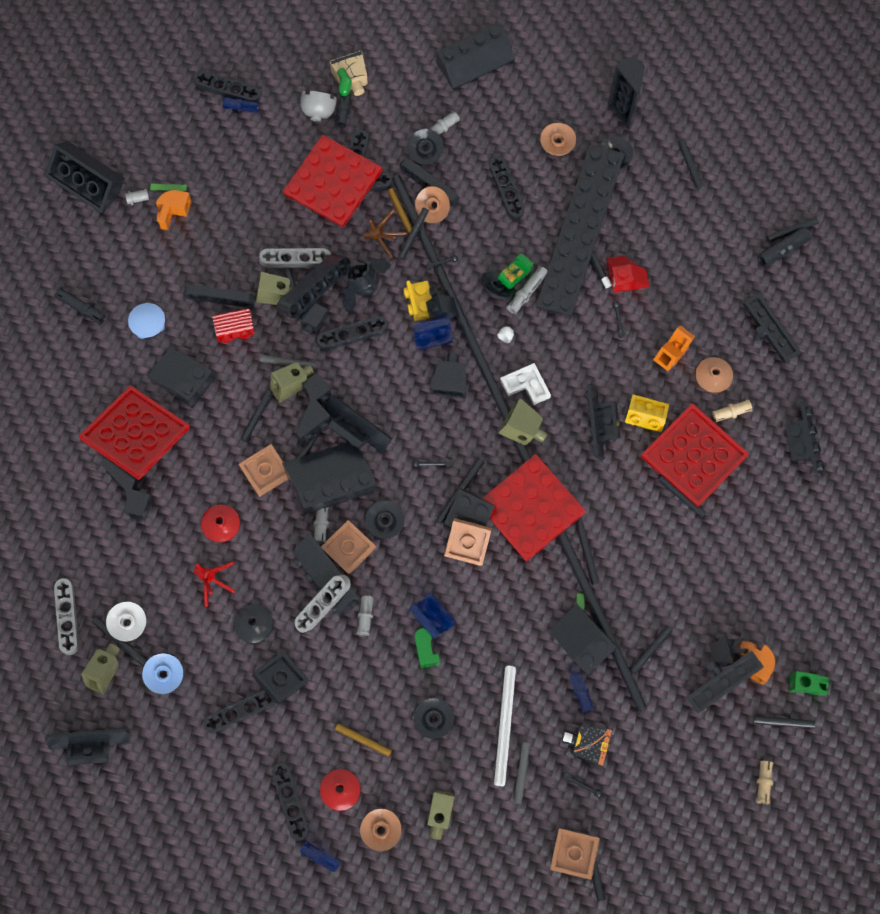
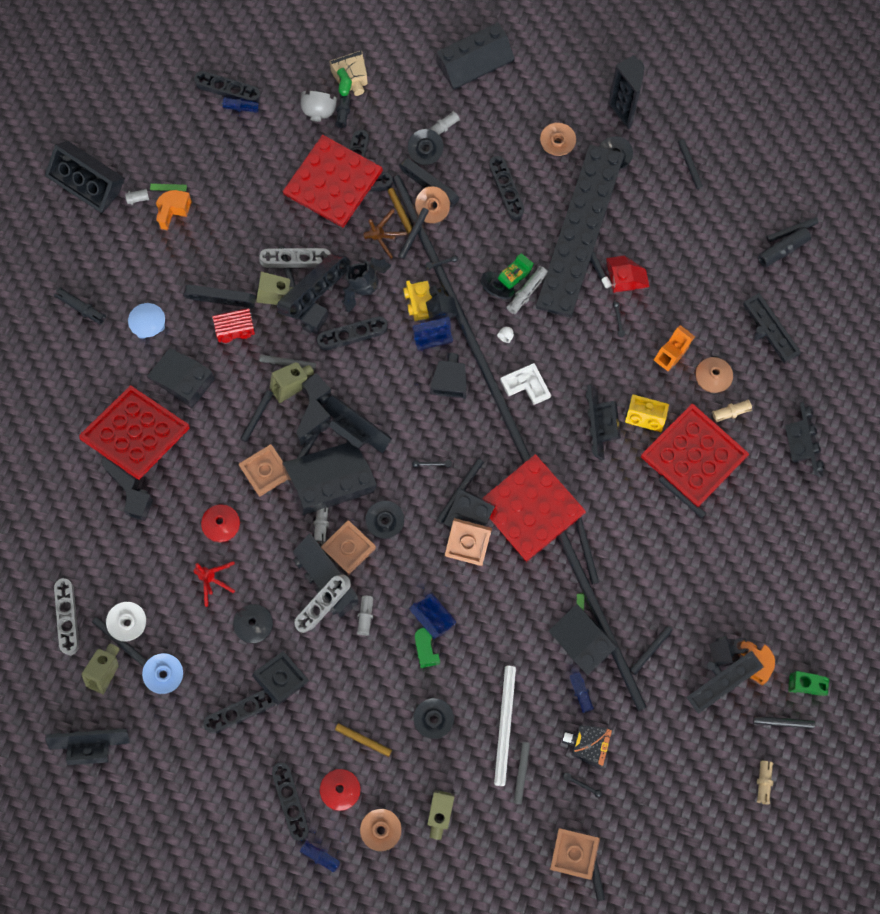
(523, 424): olive torso -> none

